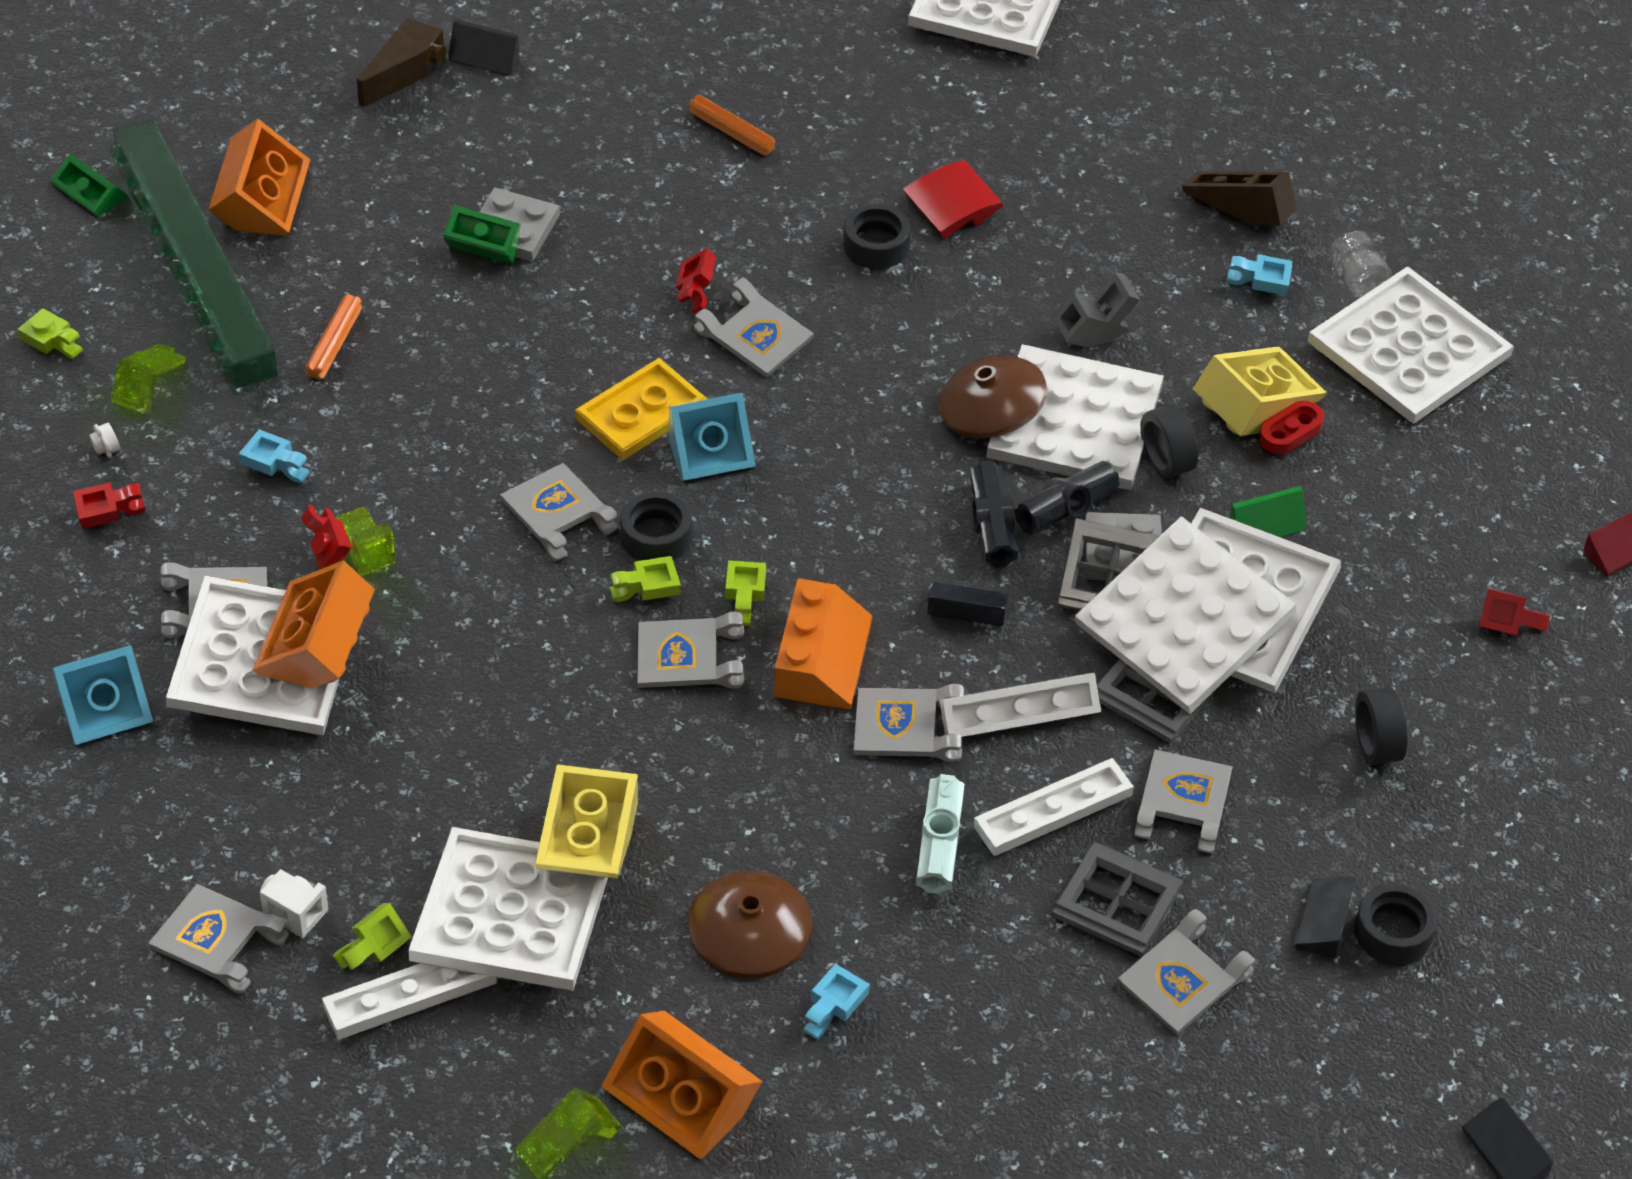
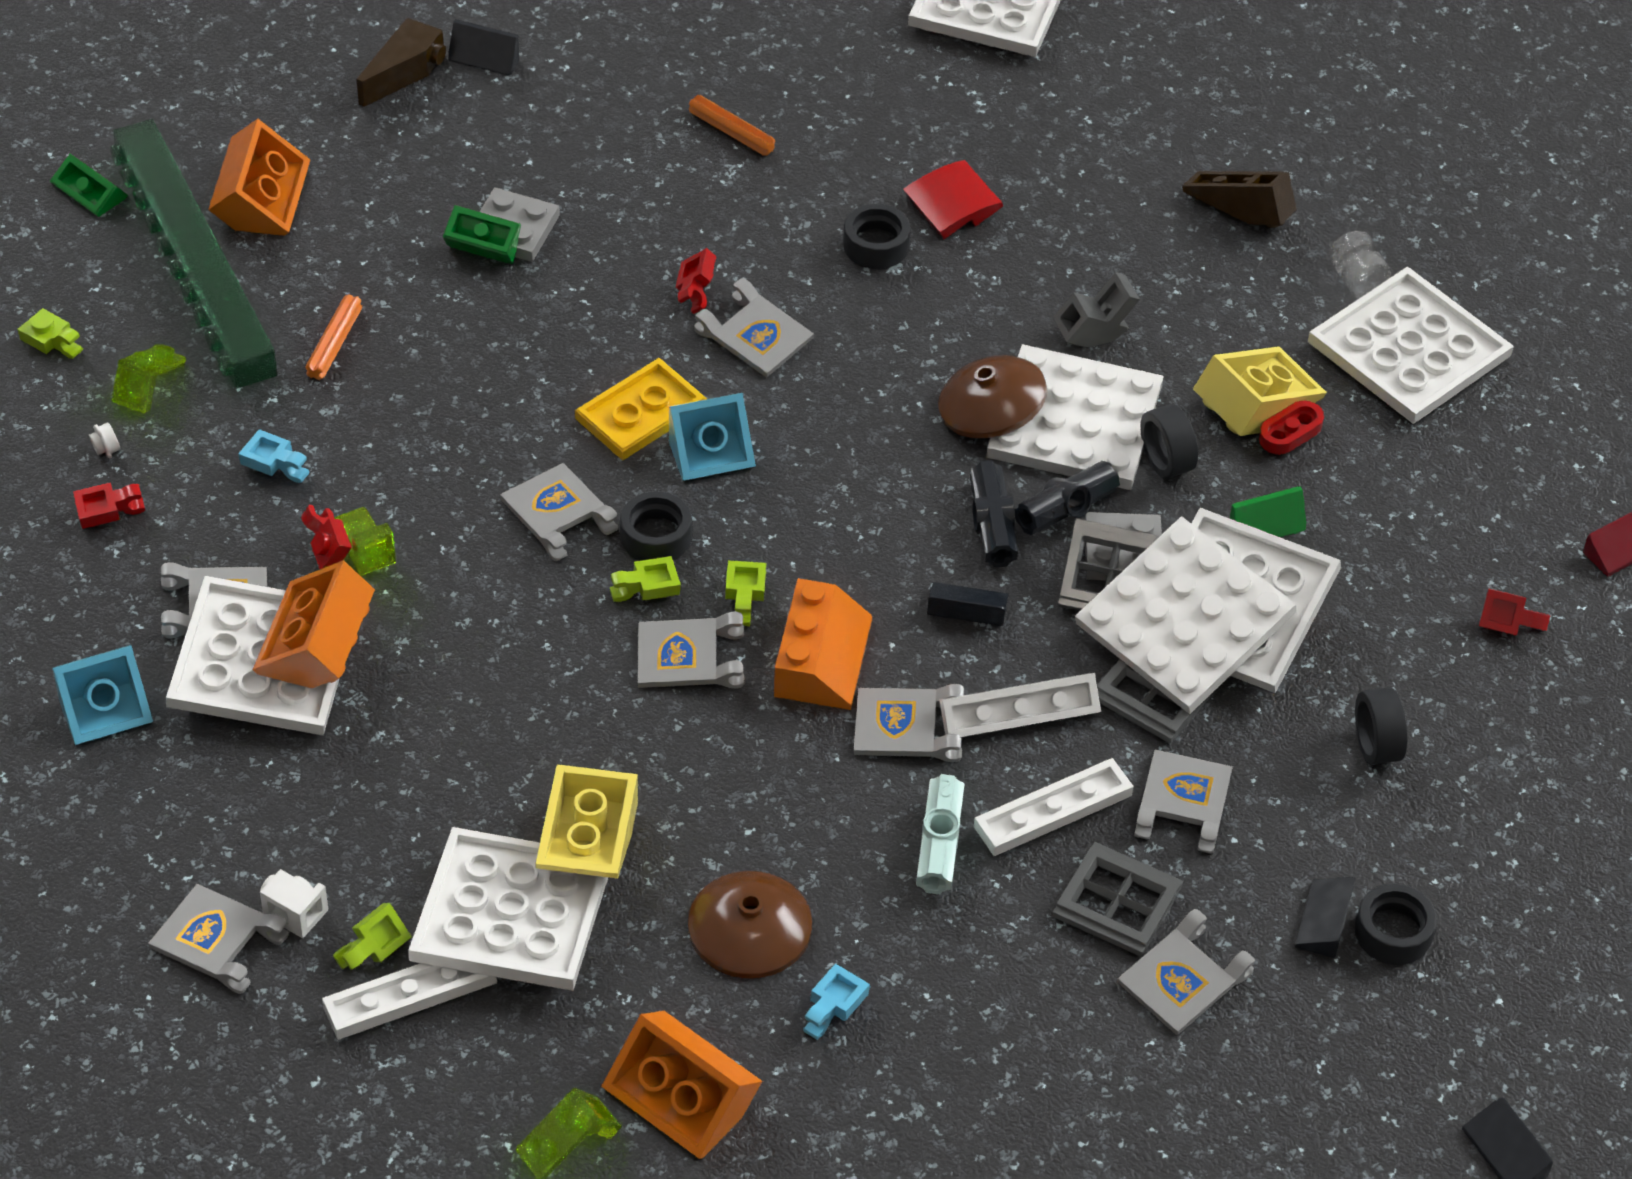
(1266, 273): medium azure plate -> none

